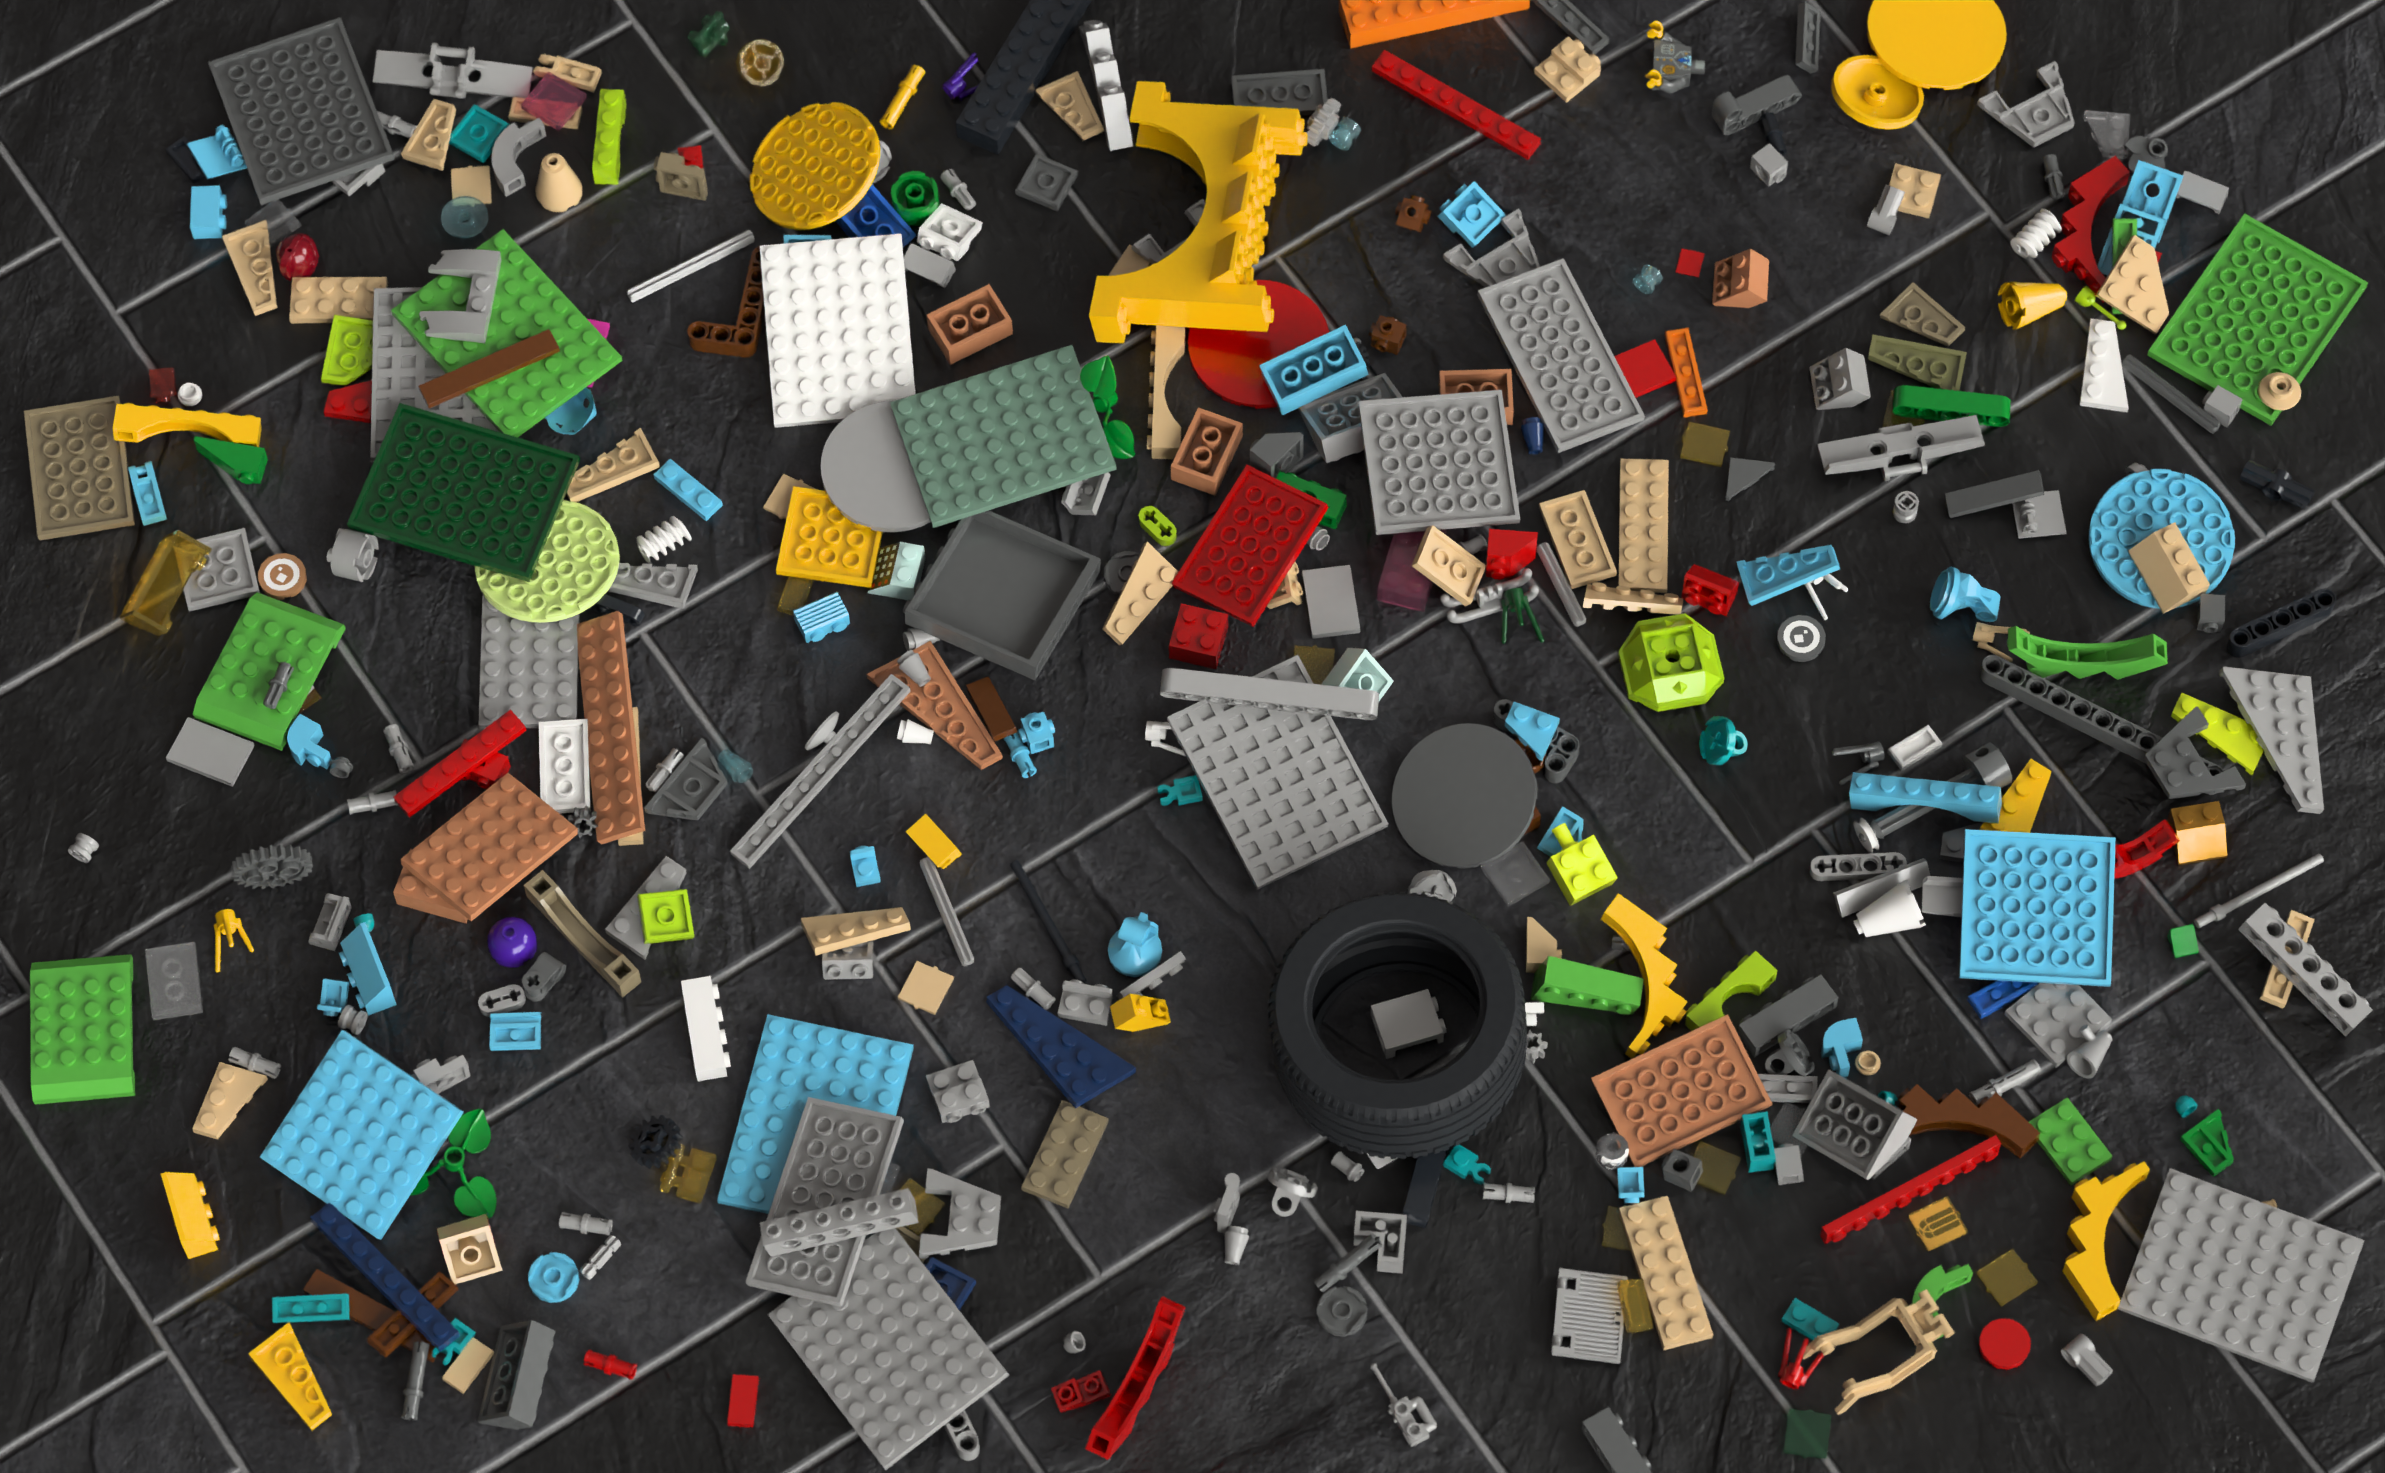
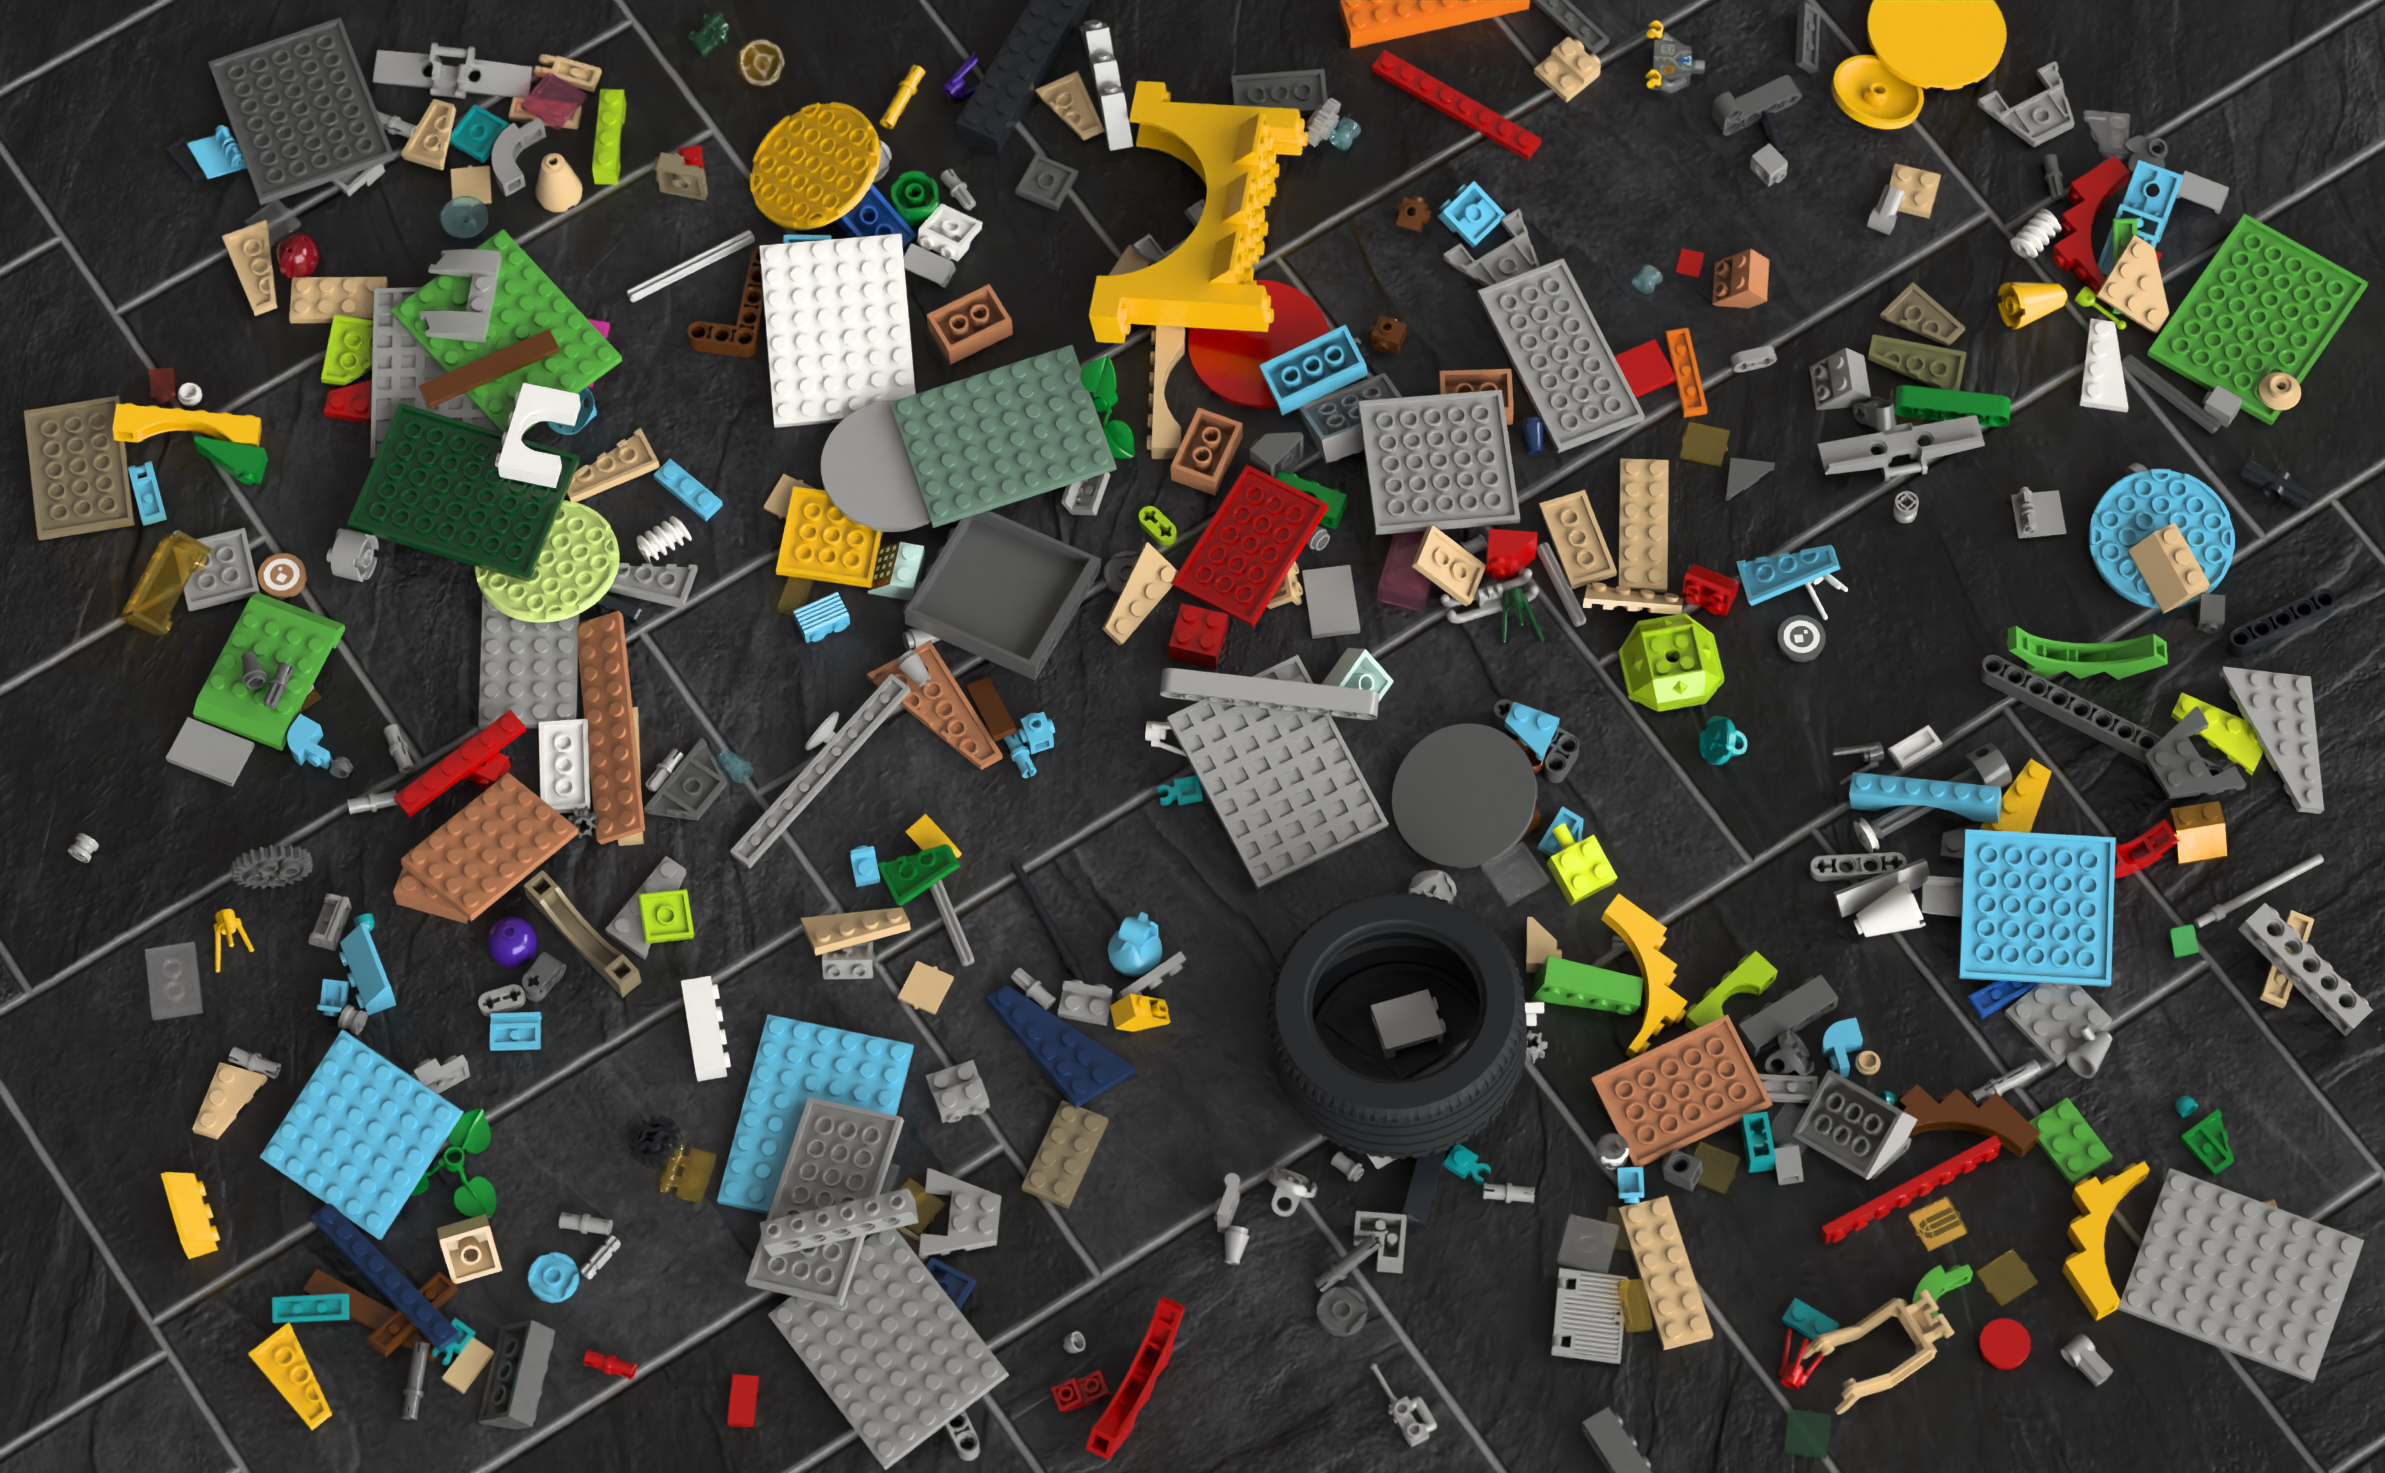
(81, 1029): bright green slope -> none
(207, 212): medium azure brick -> none
(252, 671): none -> dark grey cone
(532, 406): none -> white arch
(914, 733): white cone -> none
(918, 872): none -> green wing
(1316, 661): clear yellow piece -> none
(1588, 1244): none -> clear tile
(1753, 359): none -> light grey beam
(1876, 413): none -> dark grey piece
(1960, 590): medium azure piece -> none
(1985, 633): tan plant -> none
(1994, 494): dark grey tile -> none

